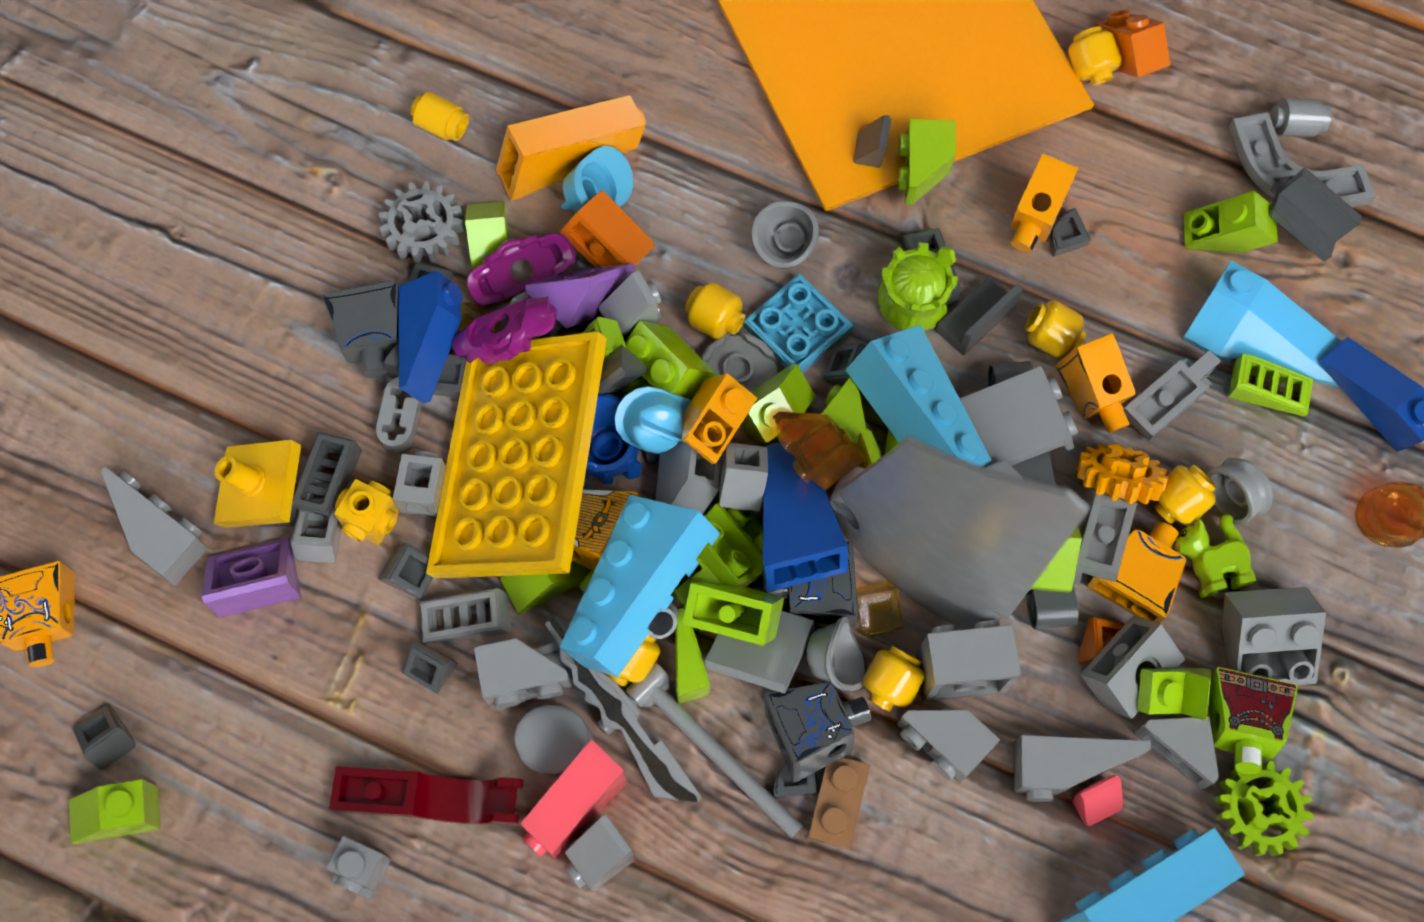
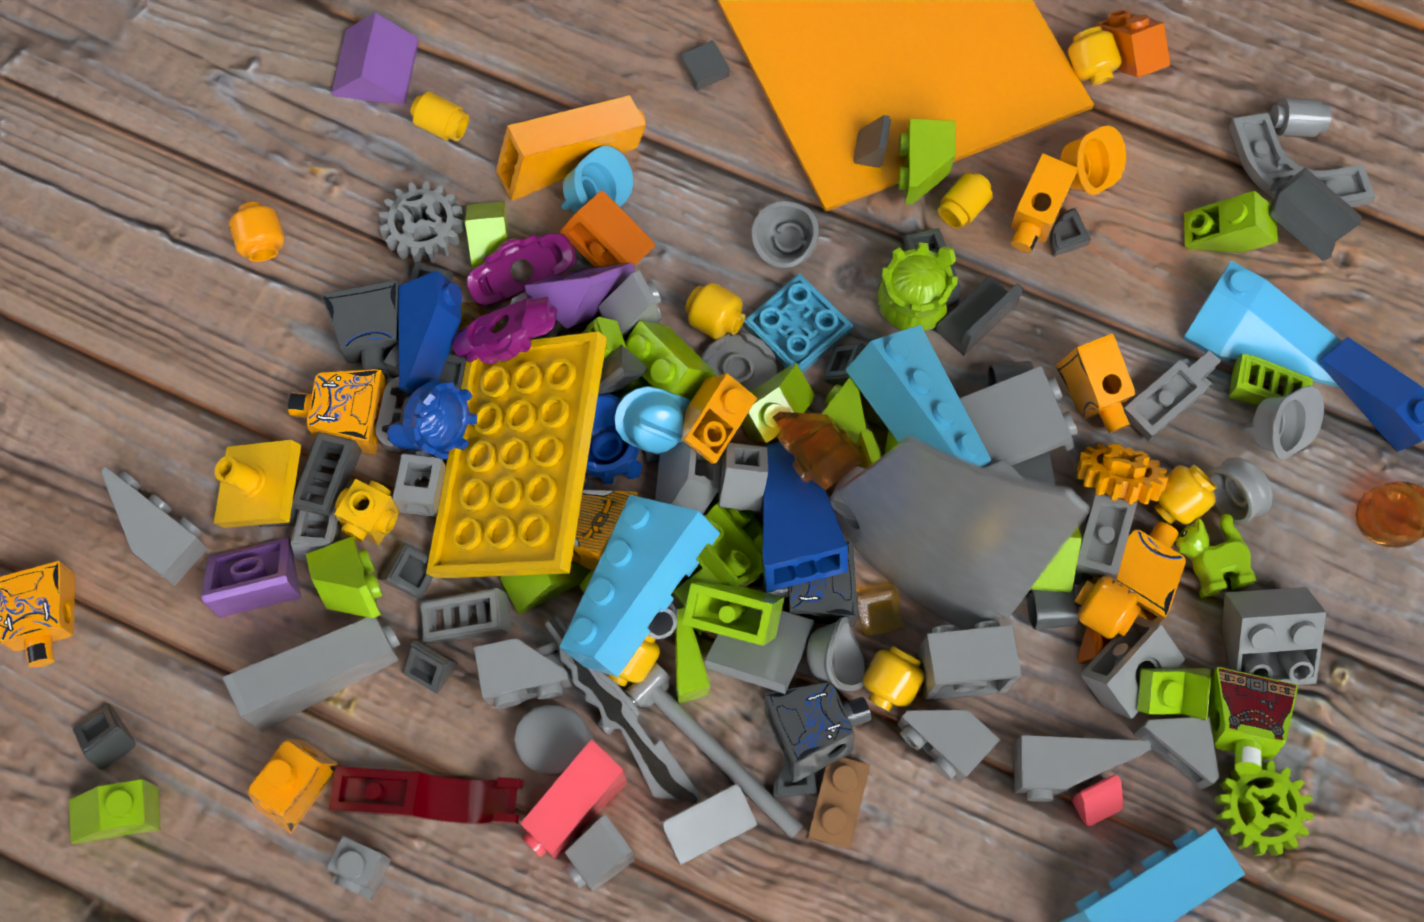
(256, 232): none -> light orange head
(291, 782): none -> light orange torso
(311, 672): none -> light grey slope
(343, 405): none -> light orange torso
(345, 579): none -> lime slope
(375, 62): none -> medium lavender slope
(434, 420): none -> blue hair
(705, 65): none -> dark grey tile
(709, 824): none -> slope
(965, 200): none -> yellow brick
(1055, 328): yellow head -> none
(1099, 158): none -> light orange piece
(1107, 607): none -> light orange head
(1287, 421): none -> light grey piece

